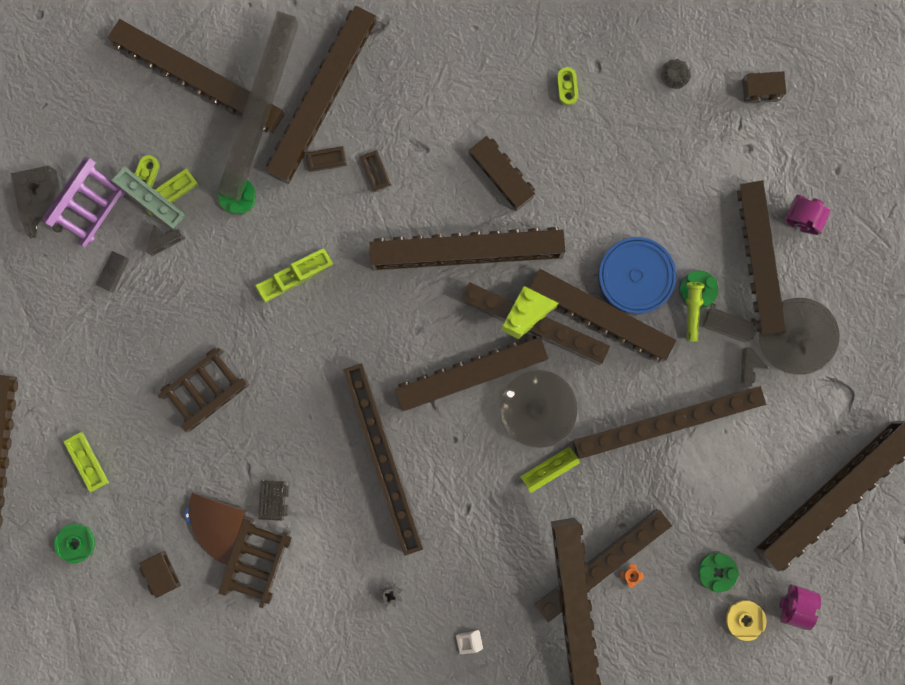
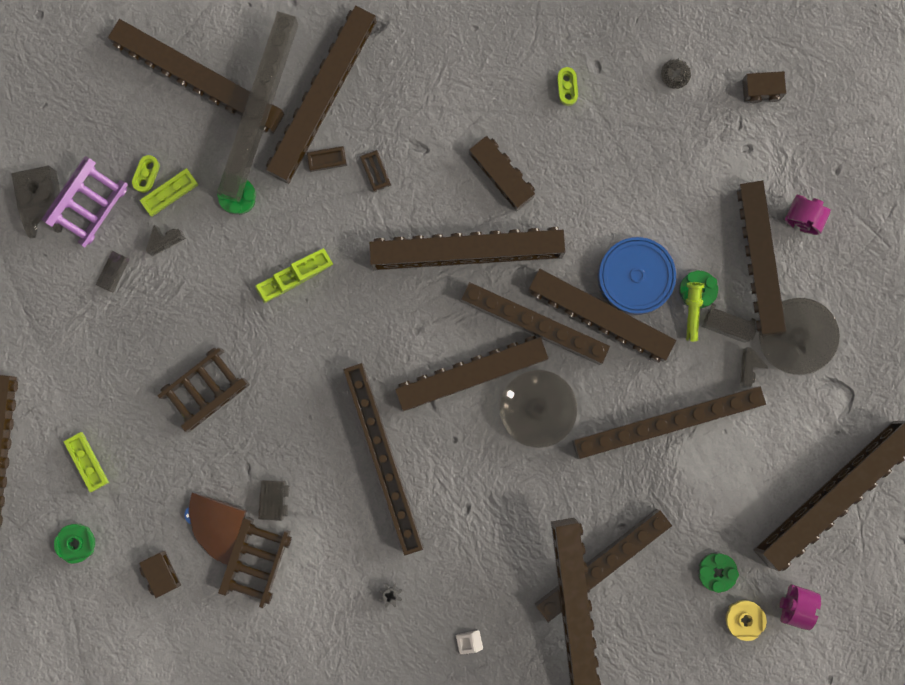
(148, 198): sand green plate -> none
(526, 312): lime wing -> none
(550, 469): lime plate -> none
(631, 581): orange plate -> none

